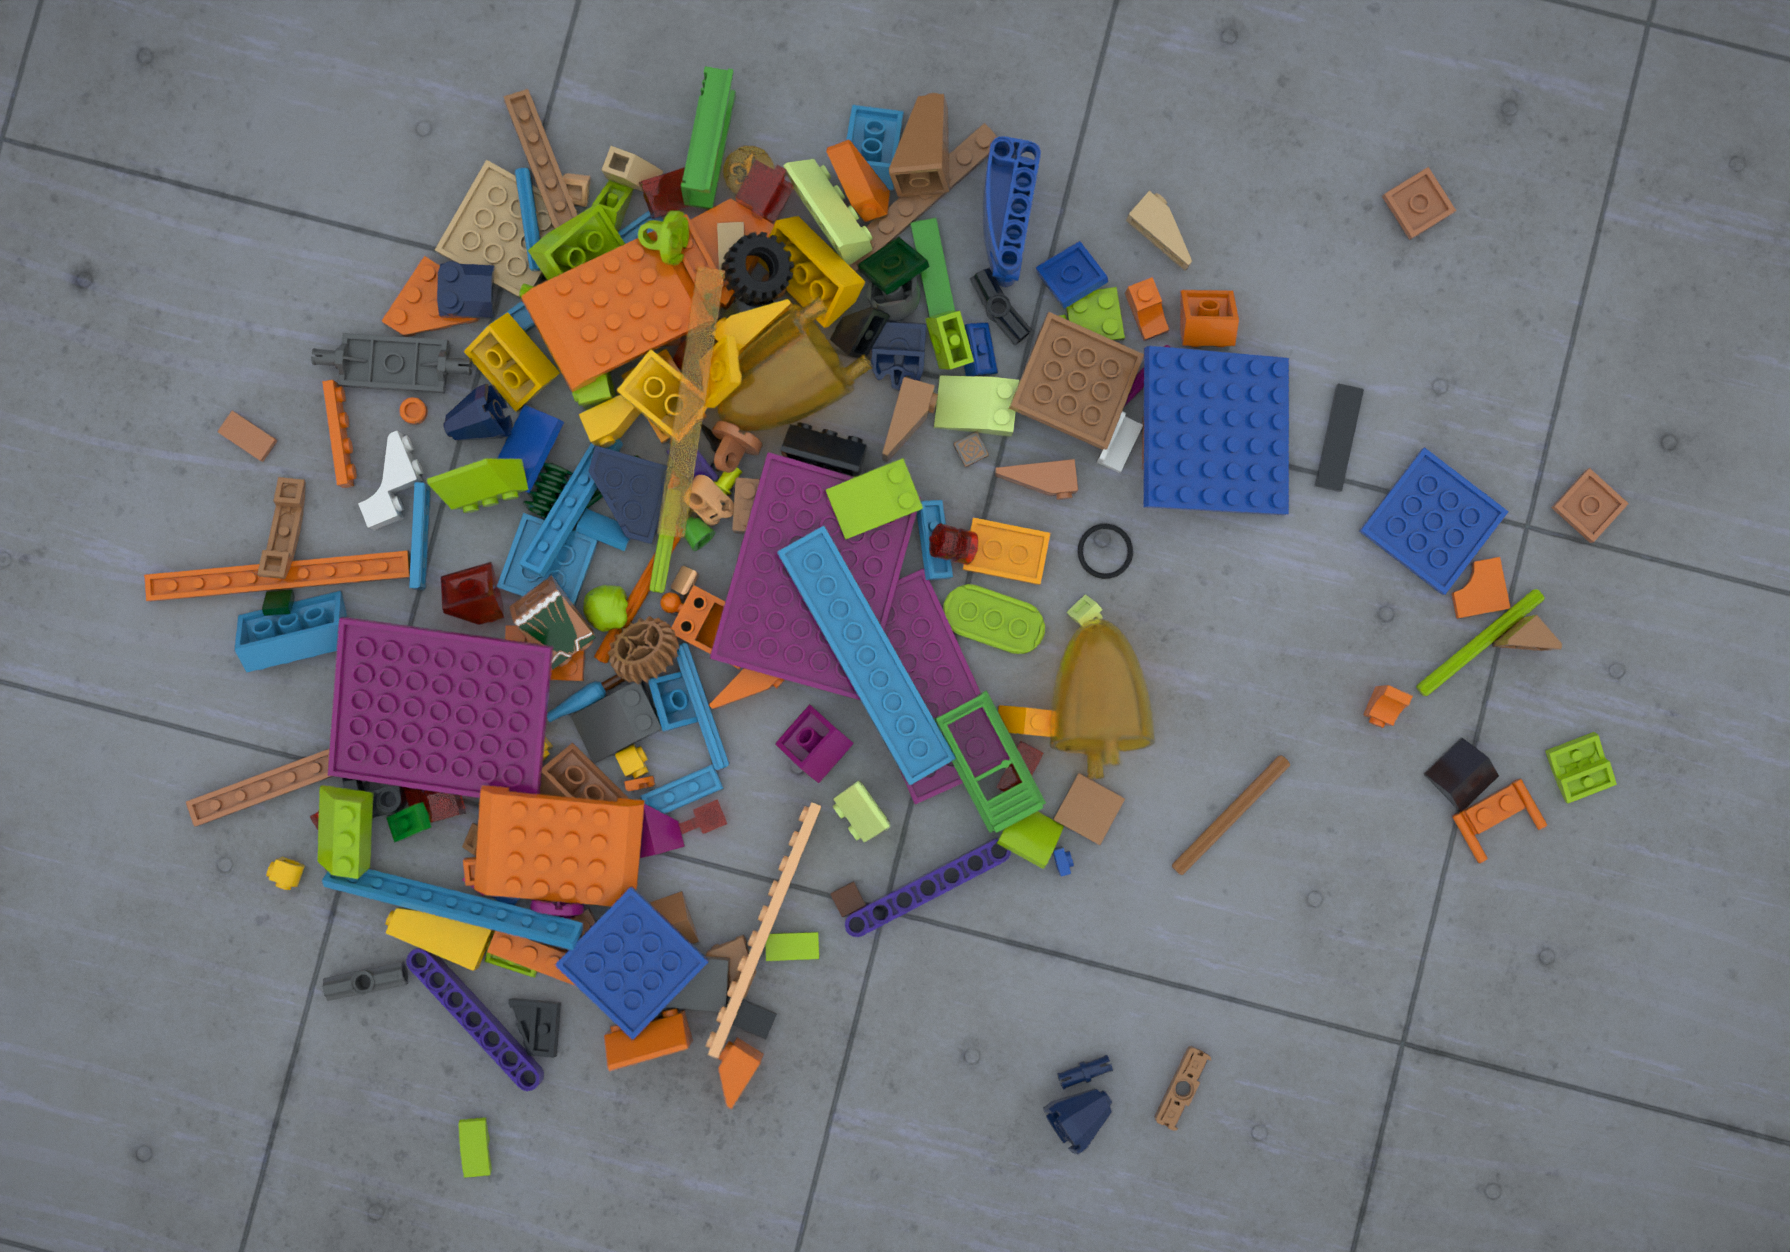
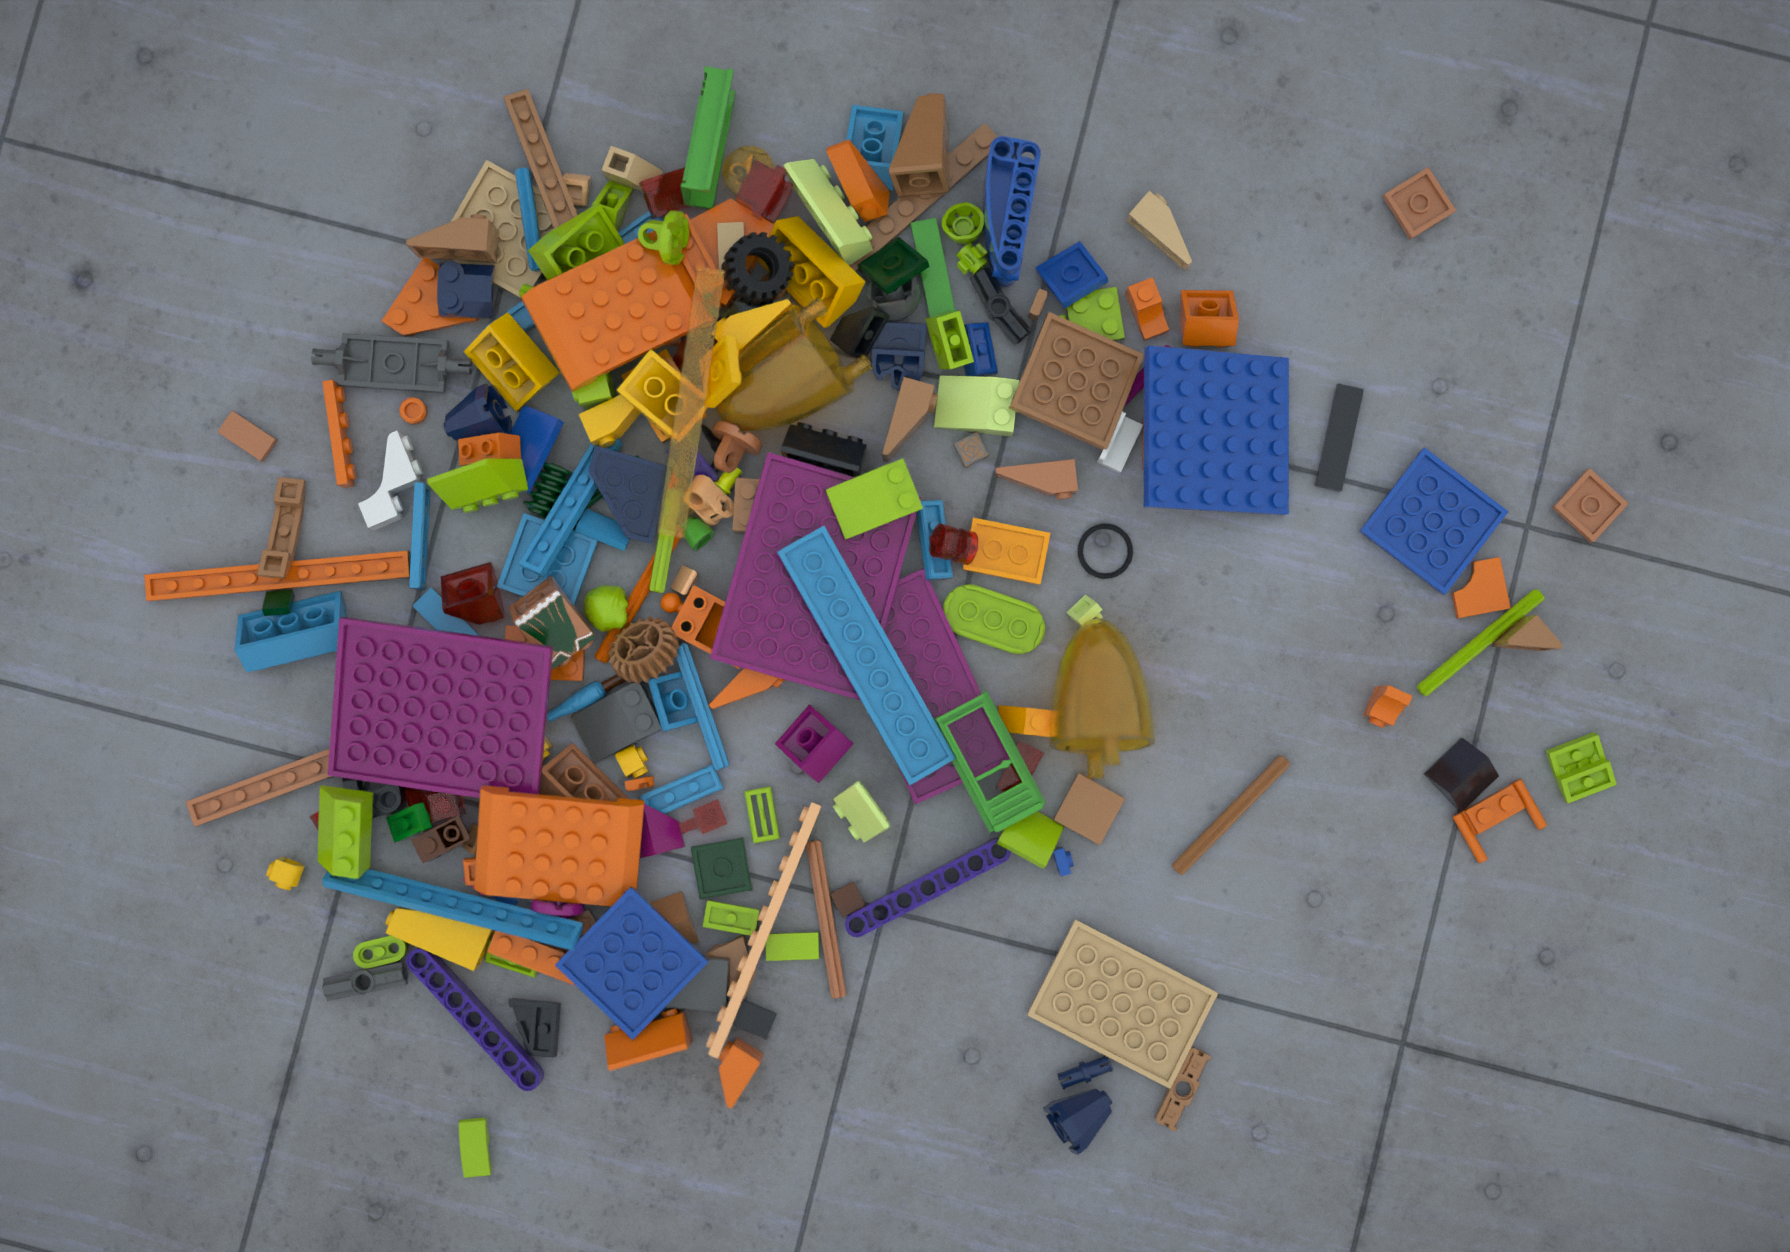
(381, 952): none -> lime plate
(431, 609): none -> dark azure tile
(441, 839): none -> reddish brown slope
(460, 240): none -> medium nougat slope
(489, 446): none -> orange brick
(721, 868): none -> dark green tile
(730, 917): none -> lime plate
(766, 837): none -> lime tile
(826, 919): none -> nougat axle
(963, 227): none -> lime helmet
(972, 258): none -> lime gear
(1038, 304): none -> medium nougat tile
(1122, 1003): none -> tan plate

